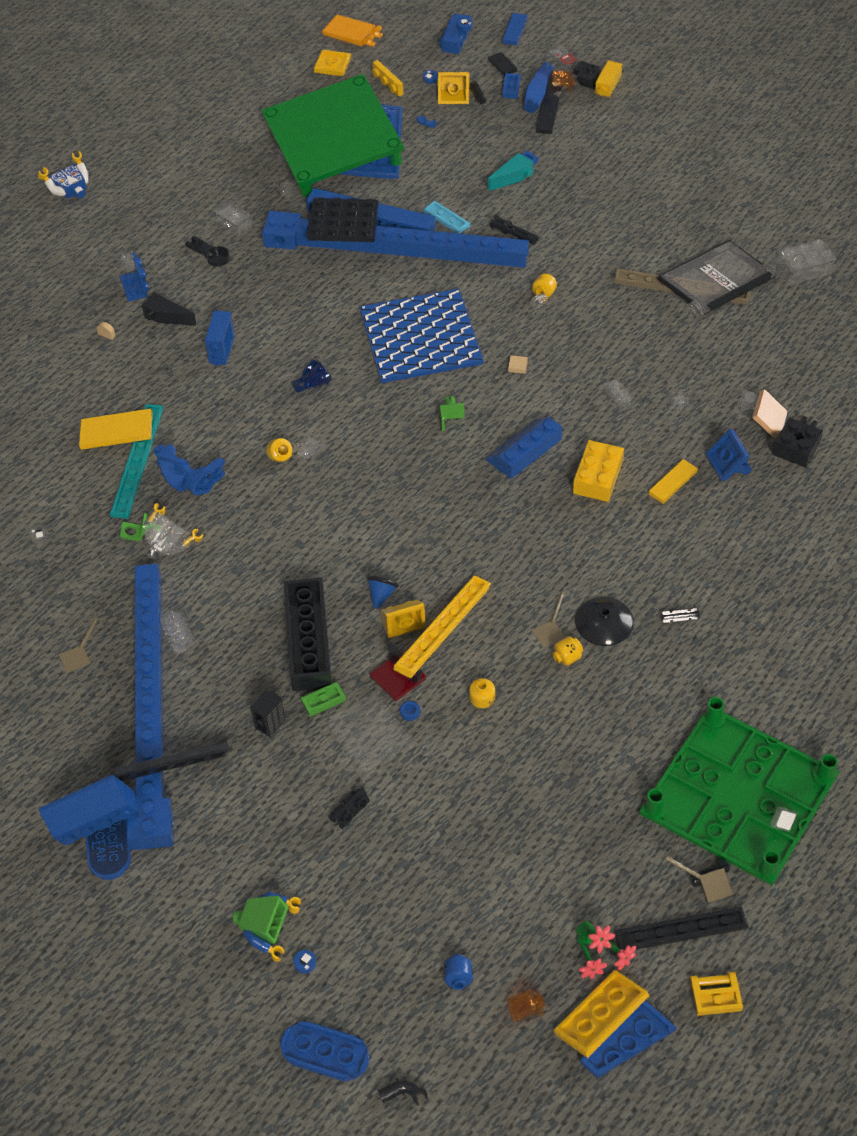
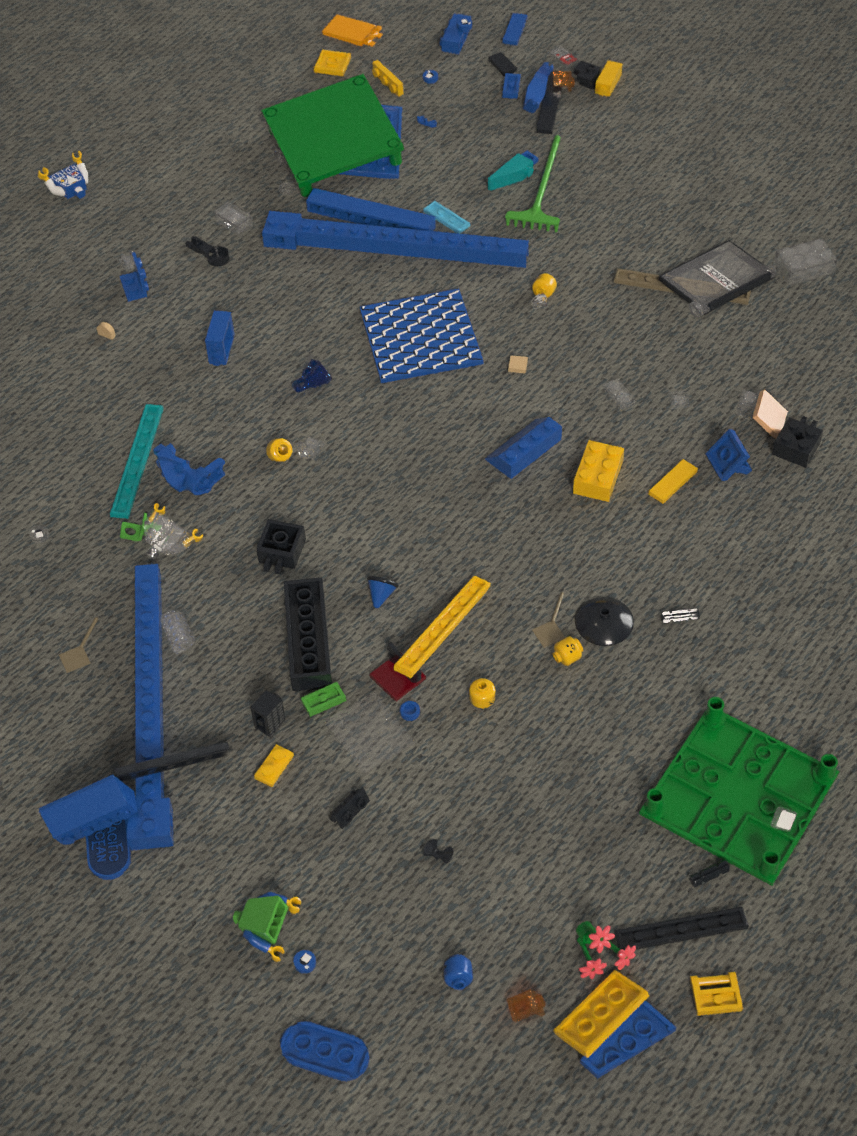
(115, 429): yellow tile -> none
(165, 311): black slope -> none
(274, 765): none -> yellow plate
(280, 545): none -> black hinge
(343, 220): black plate -> none
(401, 1087): black piece -> none
(403, 618): yellow slope -> none
(430, 849): none -> black piece
(451, 410): bright green bracket -> none
(453, 87): yellow slope -> none
(477, 92): black axle -> none
(508, 228): black pin -> none
(535, 214): none -> bright green piece
(714, 883): dark tan piece -> none

